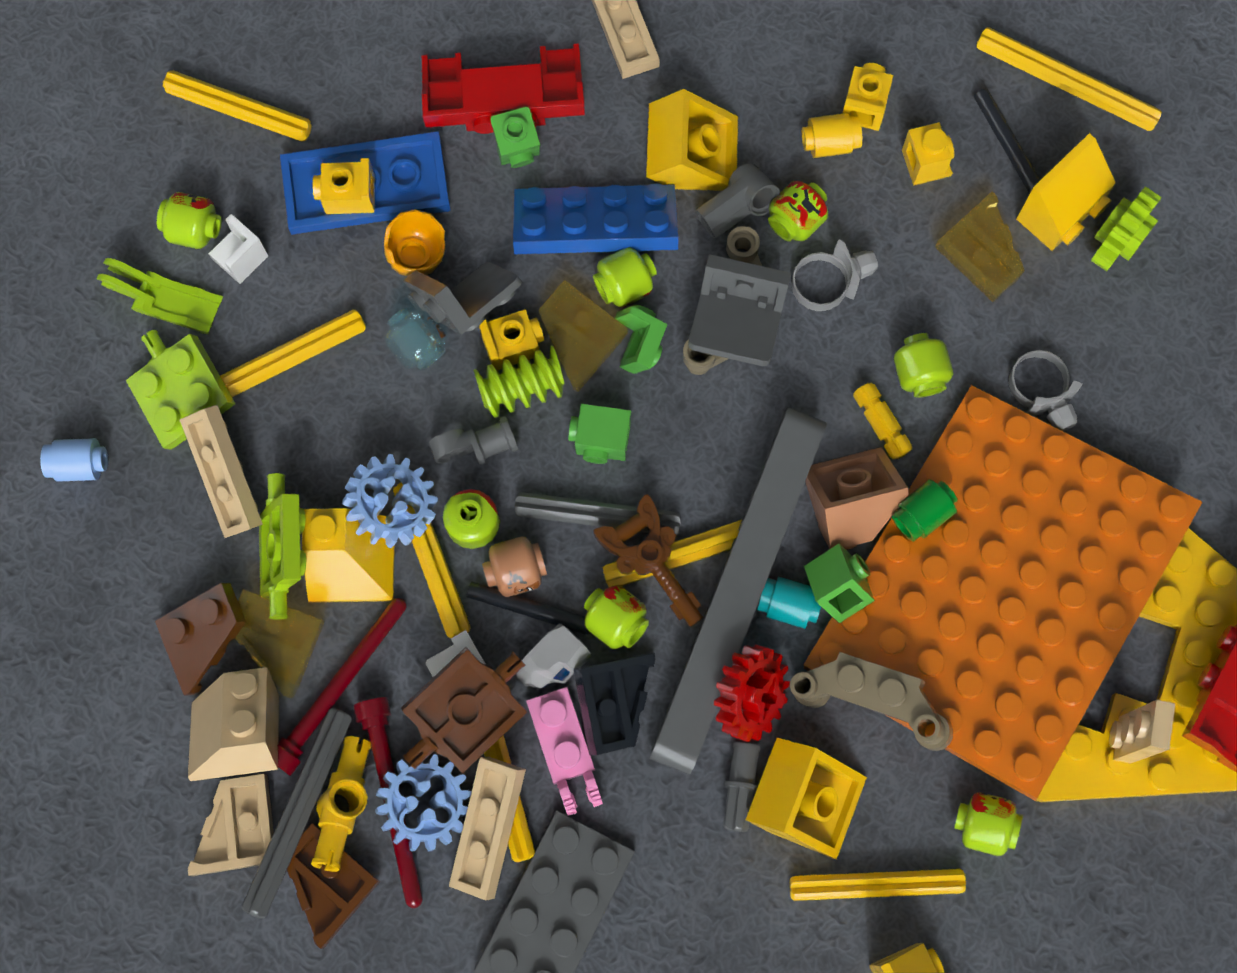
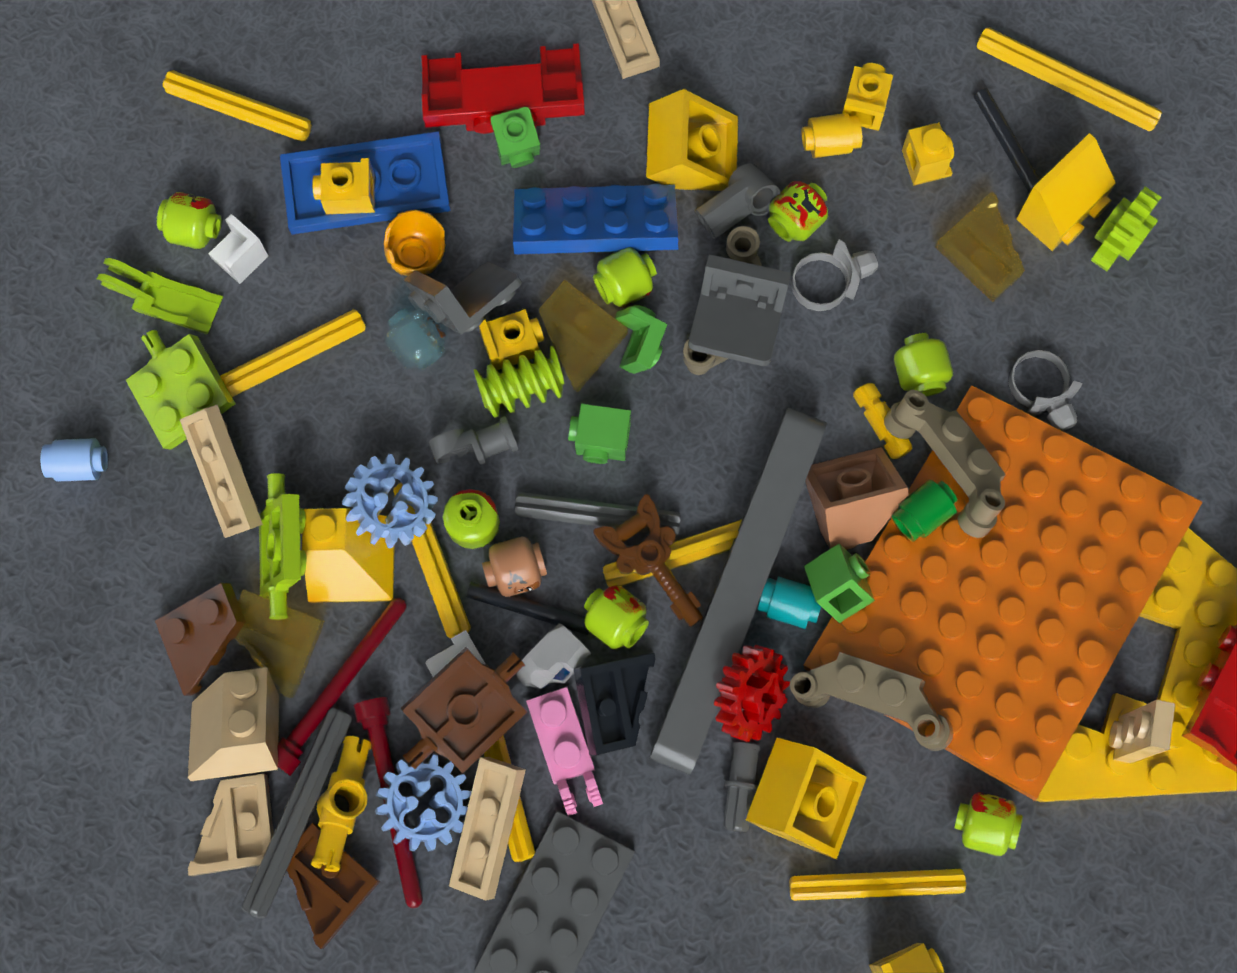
(959, 452): none -> dark tan plate

